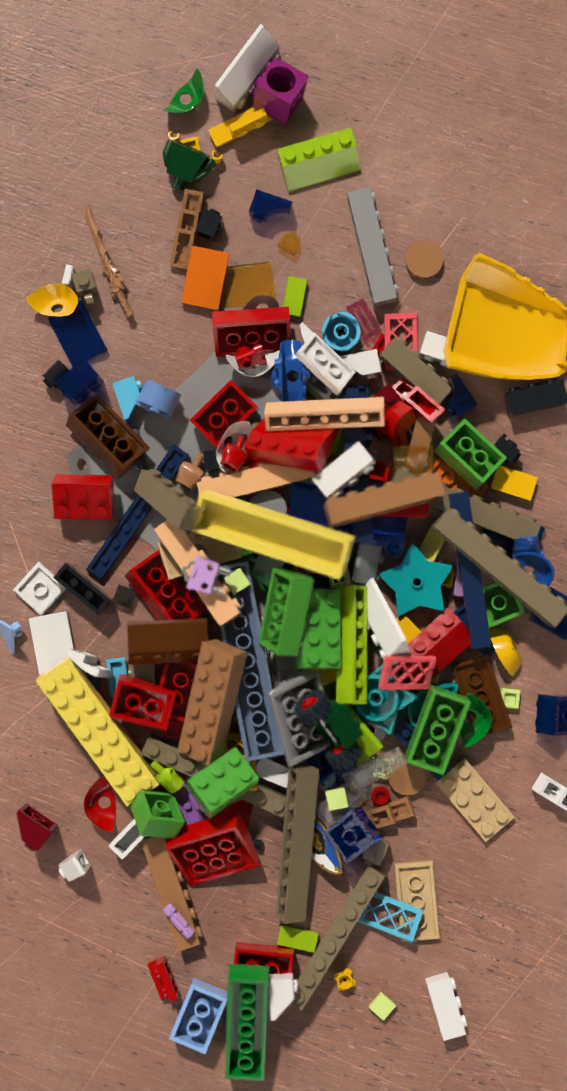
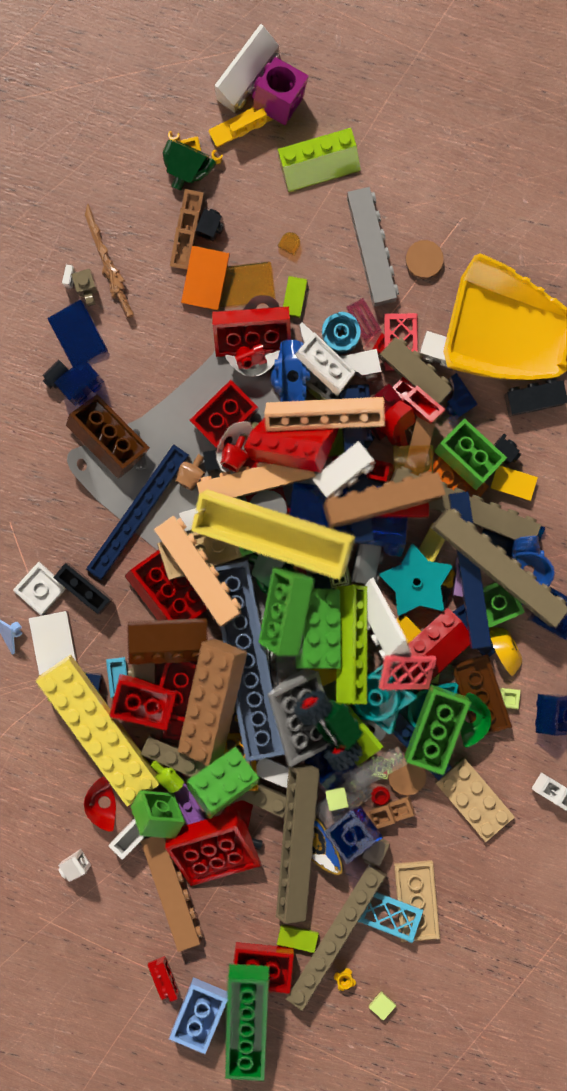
(34, 827): dark red slope -> none
(47, 296): yellow piece -> none
(83, 496): red brick -> none
(89, 663): white slope -> none
(124, 596): clear smoke plate -> none
(127, 393): medium azure slope -> none
(158, 399): medium blue brick -> none
(167, 499): dark tan brick -> none
(179, 922): lavender axle -> none
(194, 88): green piece -> none
(201, 574): lavender piece -> none
(237, 581): yellowish green tile -> none
(266, 205): clear blue arch -> none
(281, 992): white slope -> none
(446, 1006): white brick -> none

